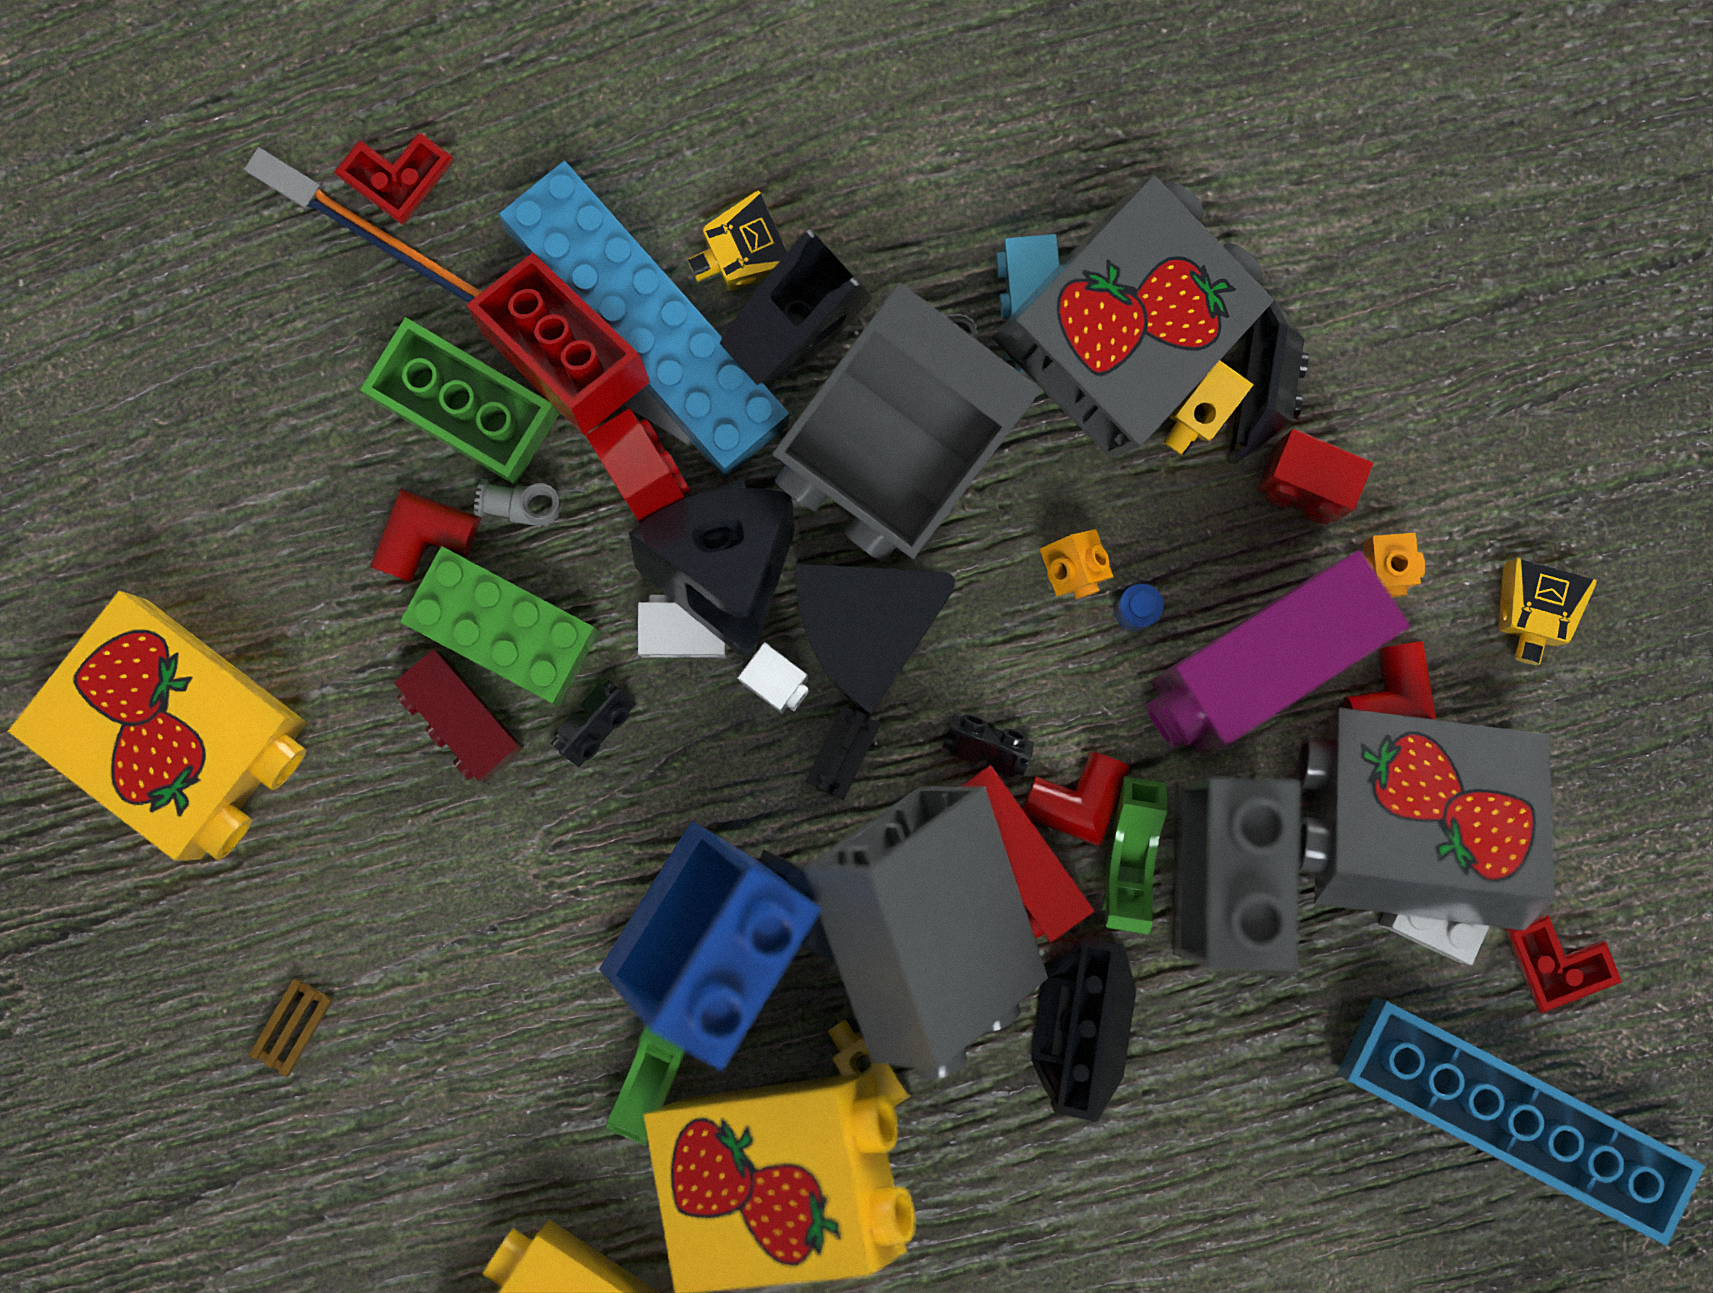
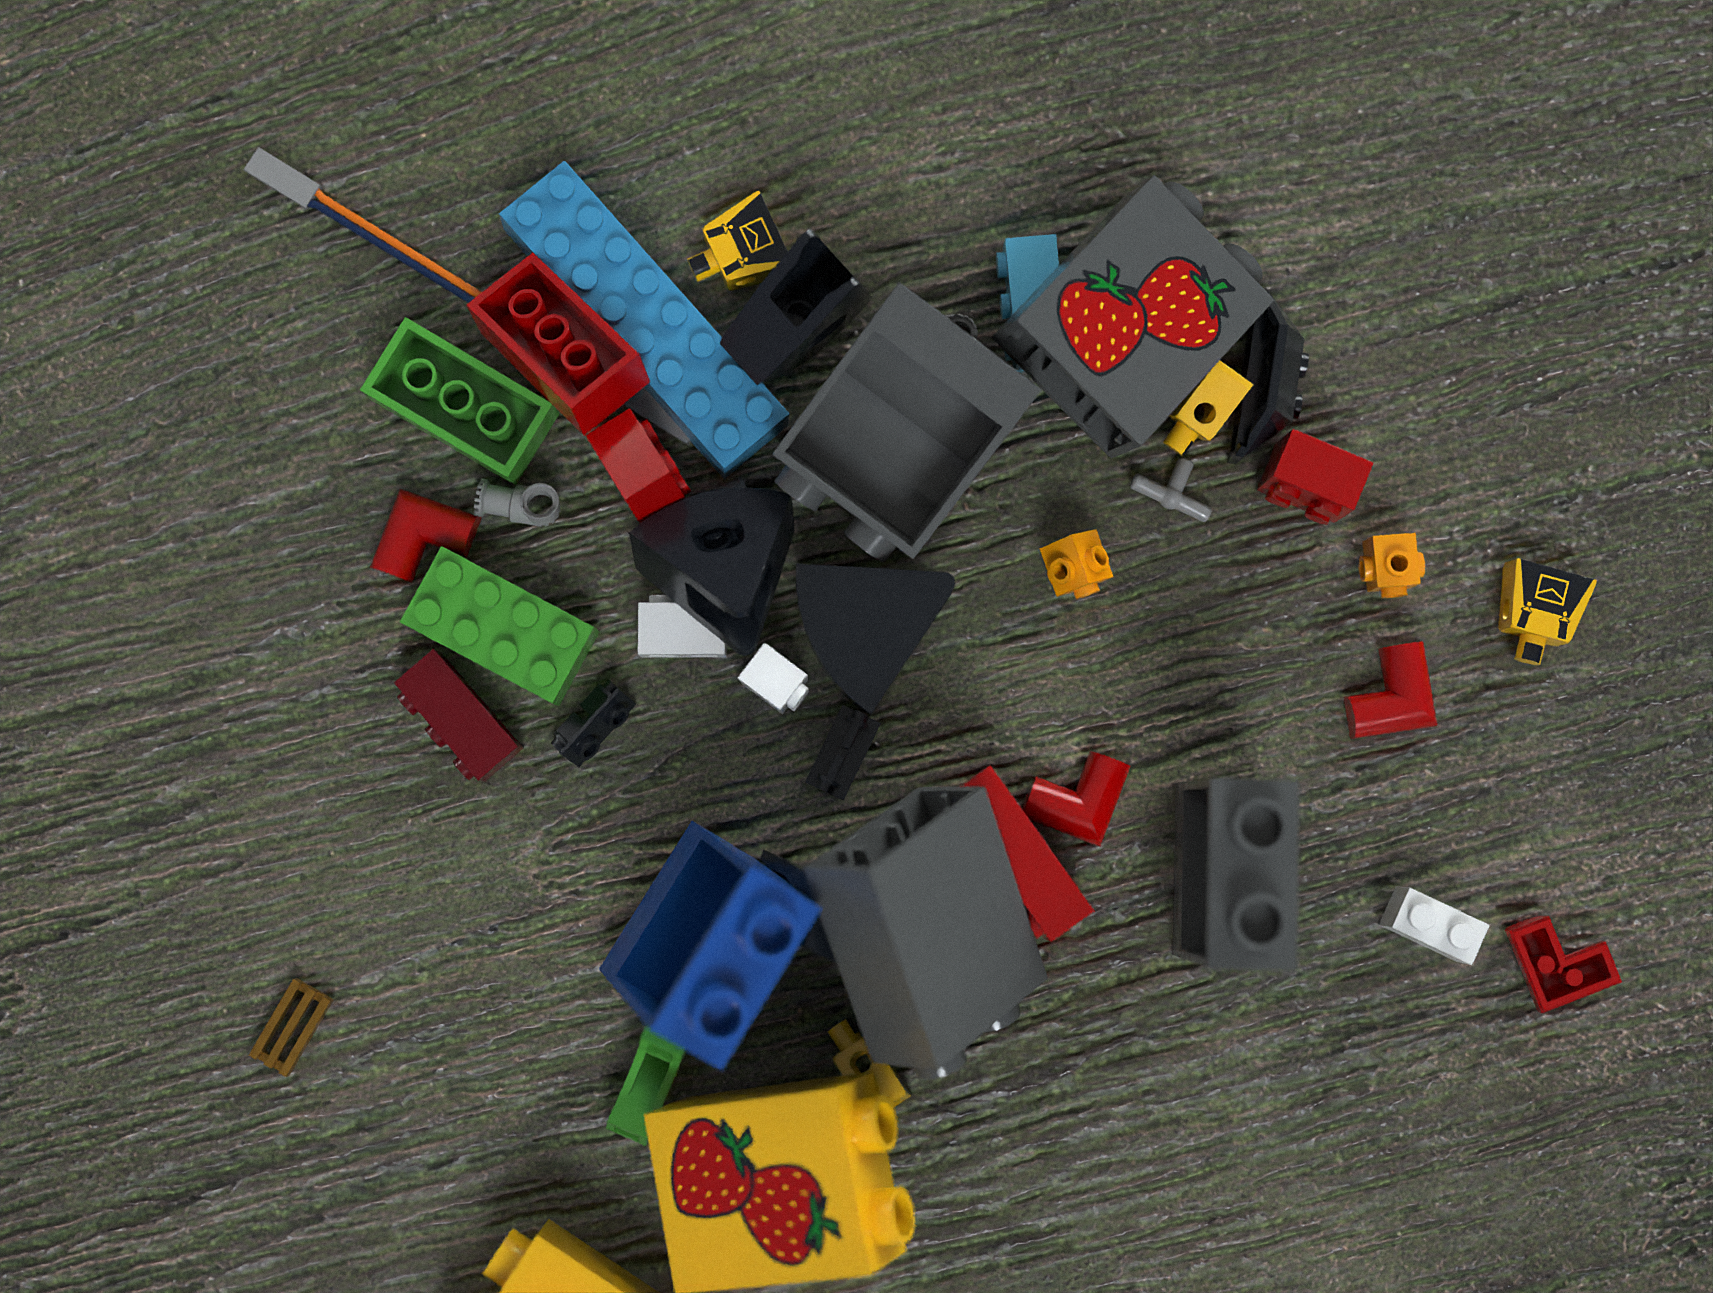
(162, 730): yellow brick -> none
(398, 186): red brick -> none
(1006, 748): black hinge -> none
(1084, 1027): black wedge -> none
(1133, 855): bright green arch -> none
(1138, 607): blue brick -> none
(1171, 495): none -> light grey piece
(1275, 656): magenta brick -> none
(1429, 819): dark grey brick -> none
(1520, 1120): dark azure brick -> none

